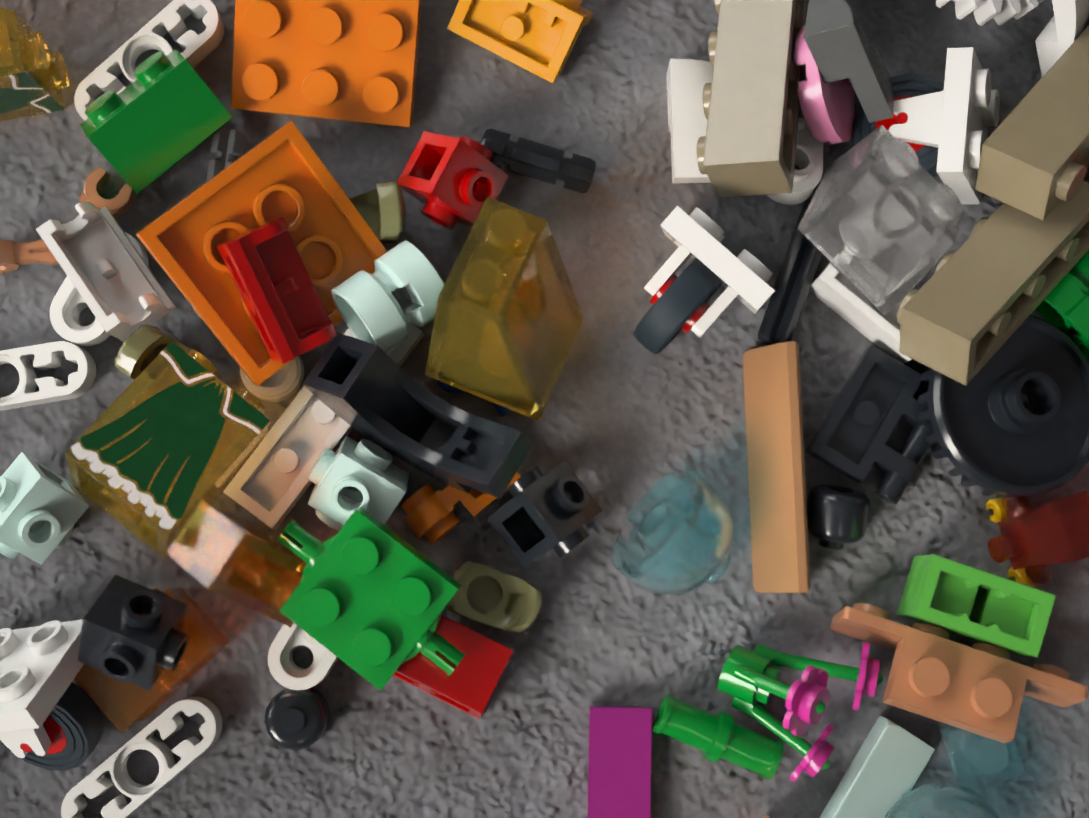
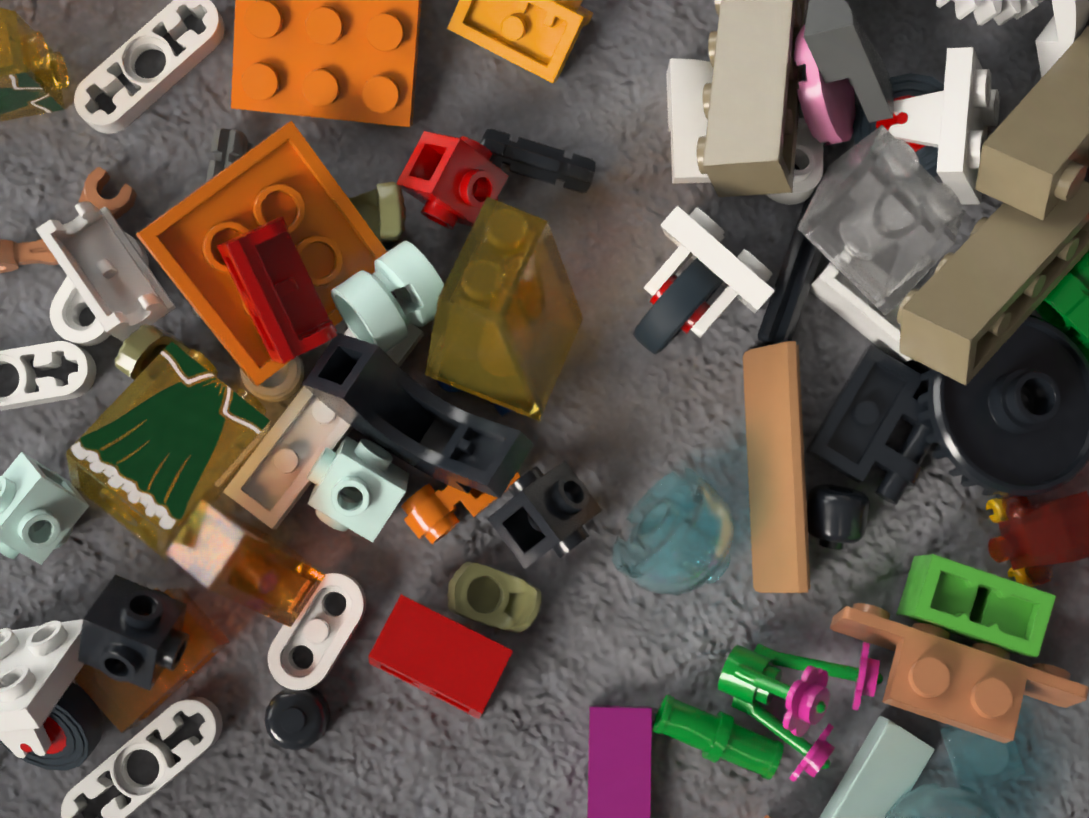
(154, 119): green brick -> none
(370, 598): green plate -> none

